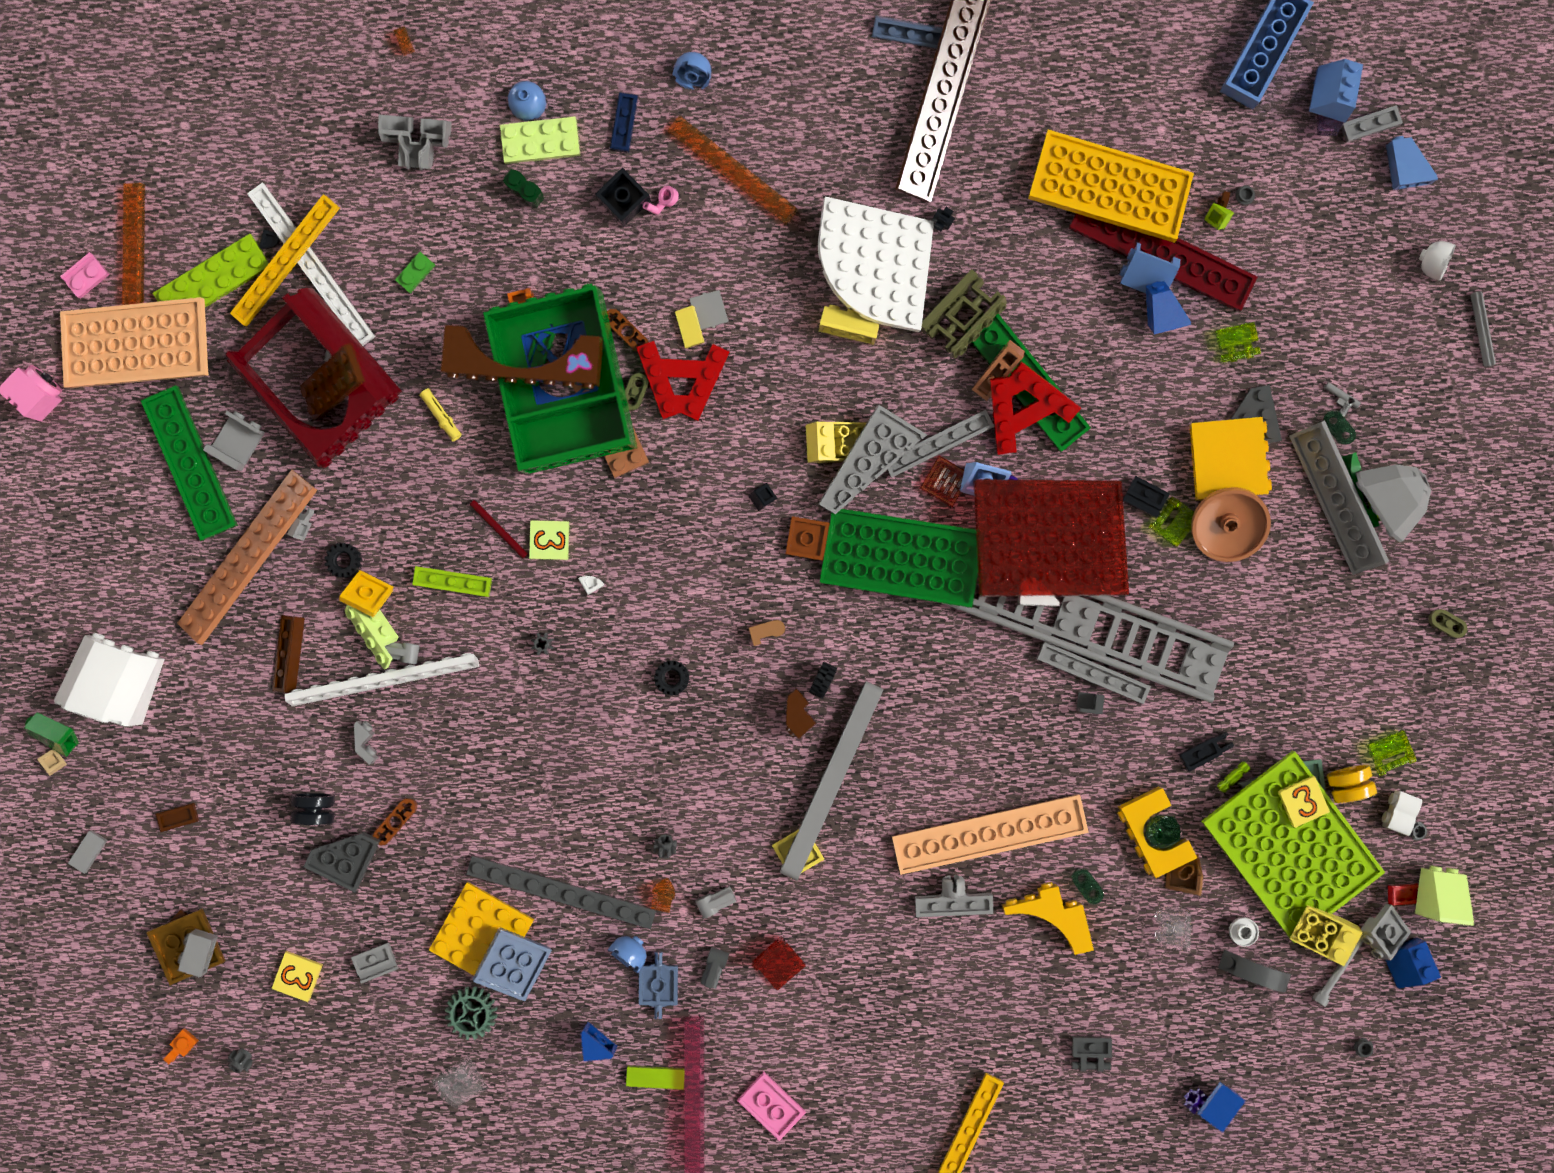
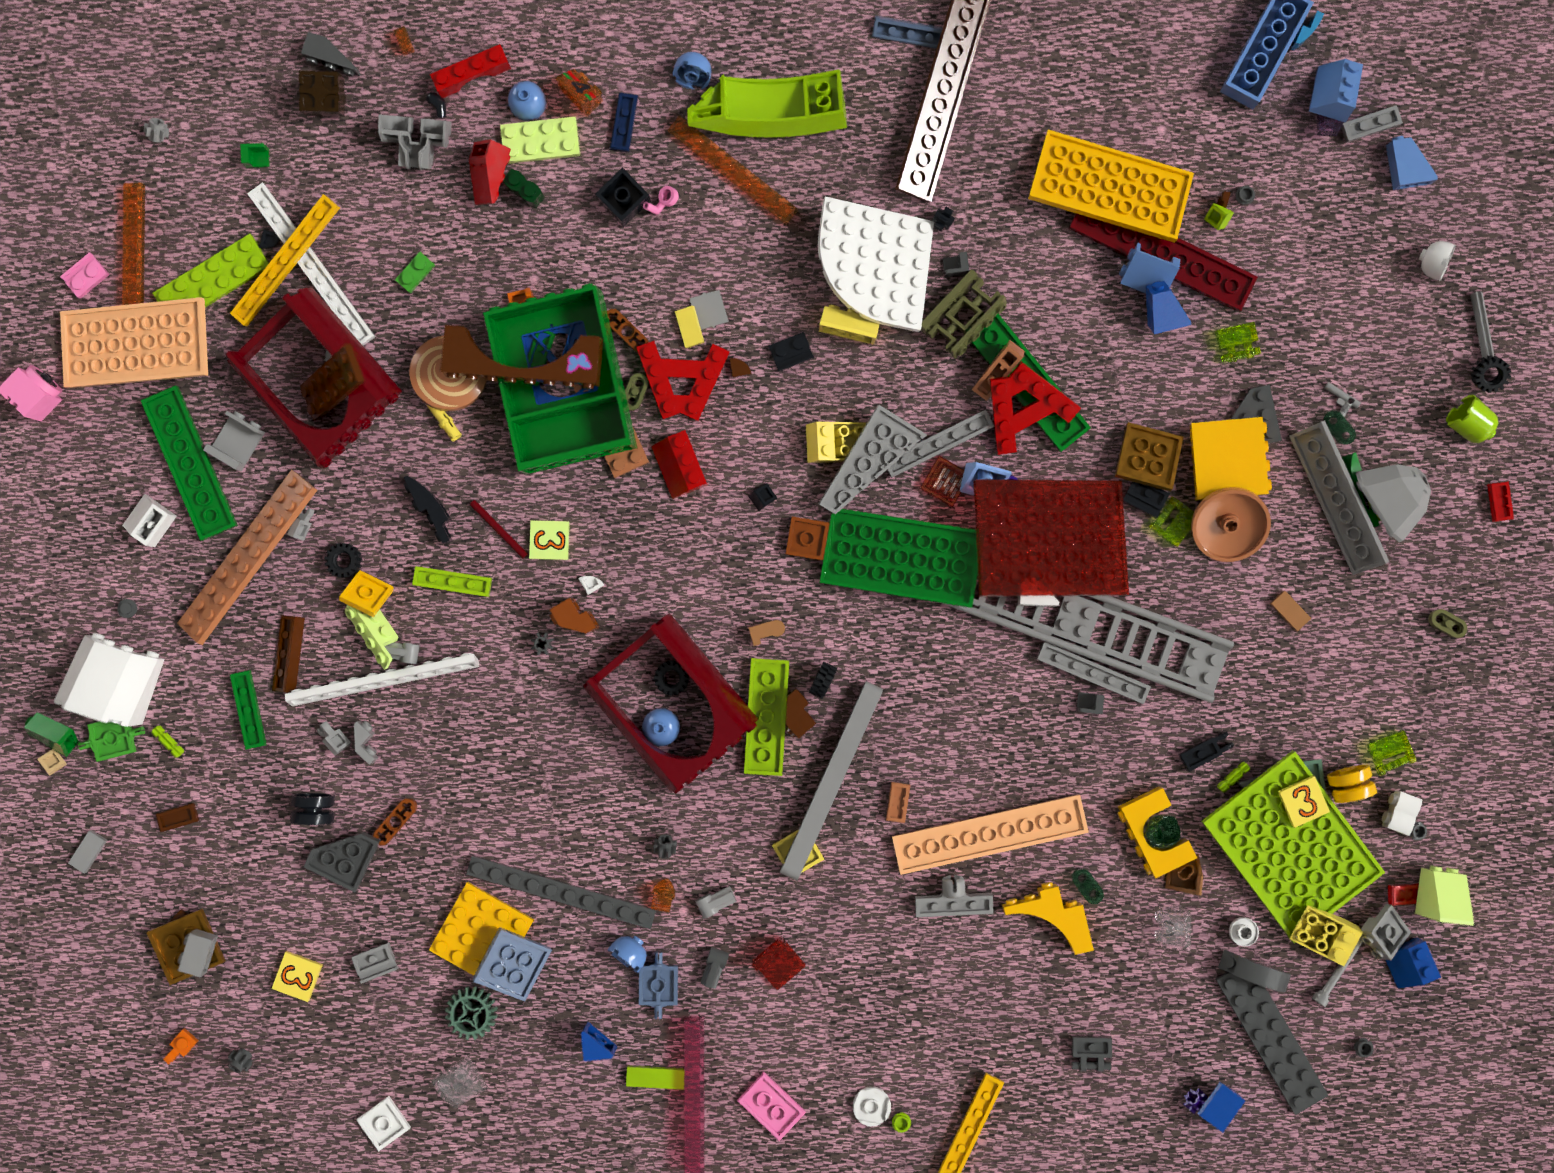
(110, 740): none -> bright green plate
(127, 608): none -> dark grey plate
(149, 521): none -> white slope
(156, 130): none -> light grey gear
(167, 741): none -> lime axle
(248, 709): none -> green plate
(255, 155): none -> green panel
(320, 50): none -> dark grey slope
(322, 94): none -> dark brown piece
(334, 740): none -> light grey plate
(383, 1123): none -> white tile
(426, 501): none -> black slope
(434, 386): none -> nougat dish
(438, 102): none -> black arm
(454, 77): none -> red arch
(487, 170): none -> red slope
(571, 617): none -> dark orange piece
(579, 91): none -> clear orange slope
(661, 727): none -> medium blue cylinder
(679, 464): none -> red slope
(729, 711): none -> dark red panel
(739, 368): none -> reddish brown tile
(768, 702): none -> lime plate
(772, 106): none -> lime slope
(791, 352): none -> black plate
(866, 1105): none -> white tile
(898, 802): none -> nougat plate
(901, 1122): none -> lime plate
(956, 265): none -> dark grey panel
(1149, 456): none -> pearl gold plate
(1273, 1042): none -> dark grey plate
(1290, 611): none -> medium nougat tile
(1304, 32): none -> dark azure slope
(1473, 420): none -> lime cylinder
(1483, 366): none -> black tyre
(1500, 501): none -> red plate

